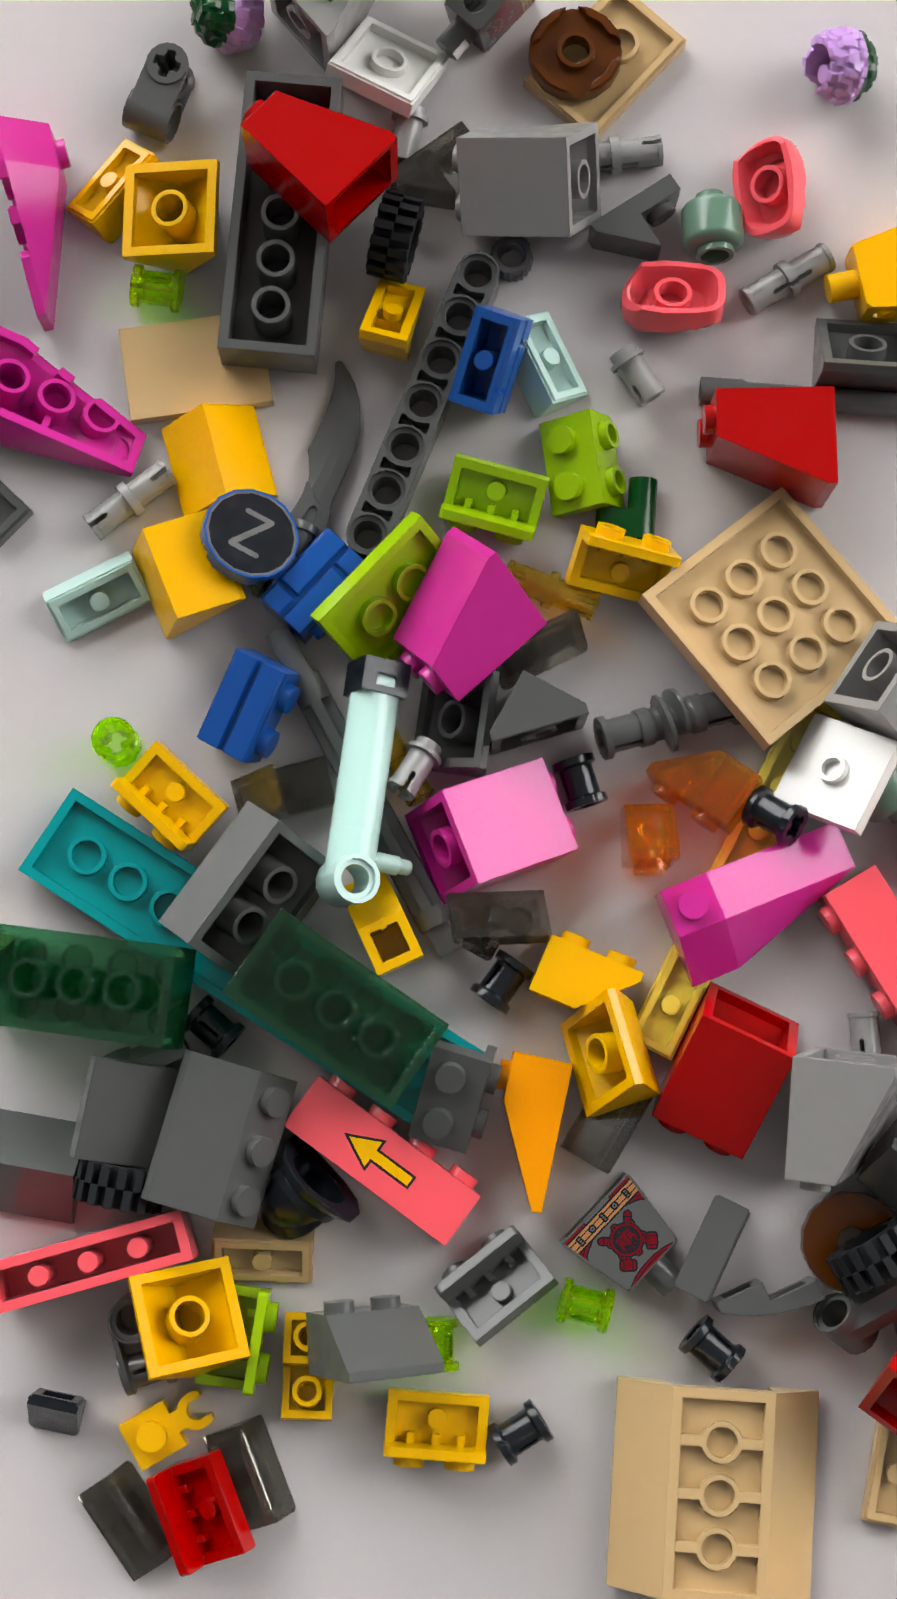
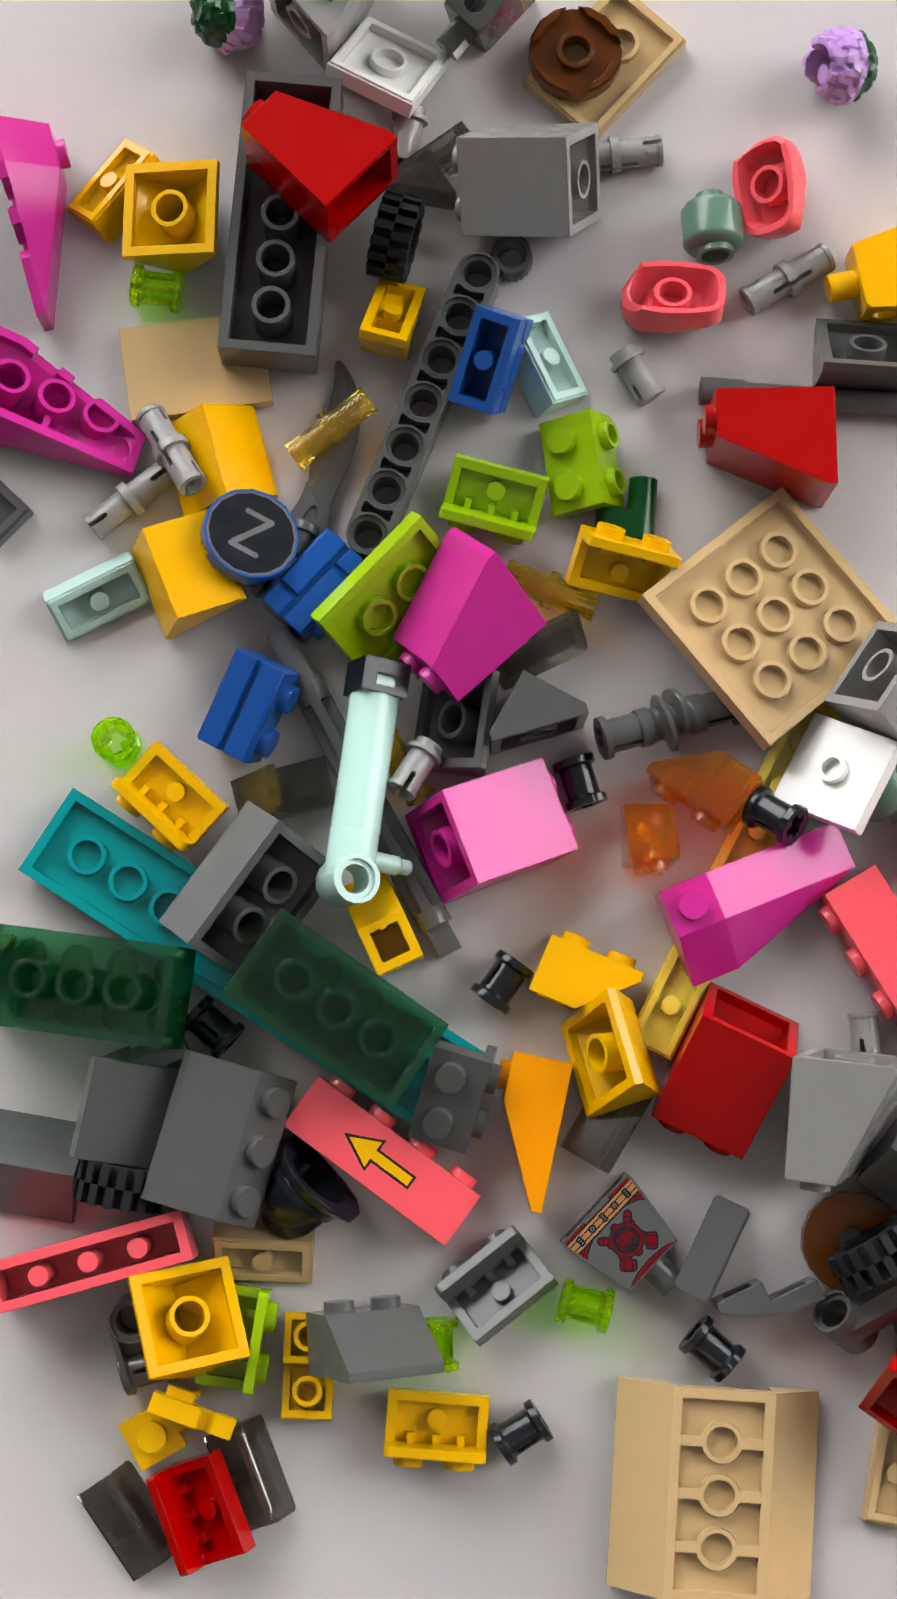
(55, 1411): black slope -> none
(157, 100): dark grey piece -> none
(171, 450): none -> light grey pin
(180, 1406): none -> yellow plate
(331, 428): none -> clear yellow pin
(497, 918): clear smoke slope -> none
(626, 226): dark grey slope -> none

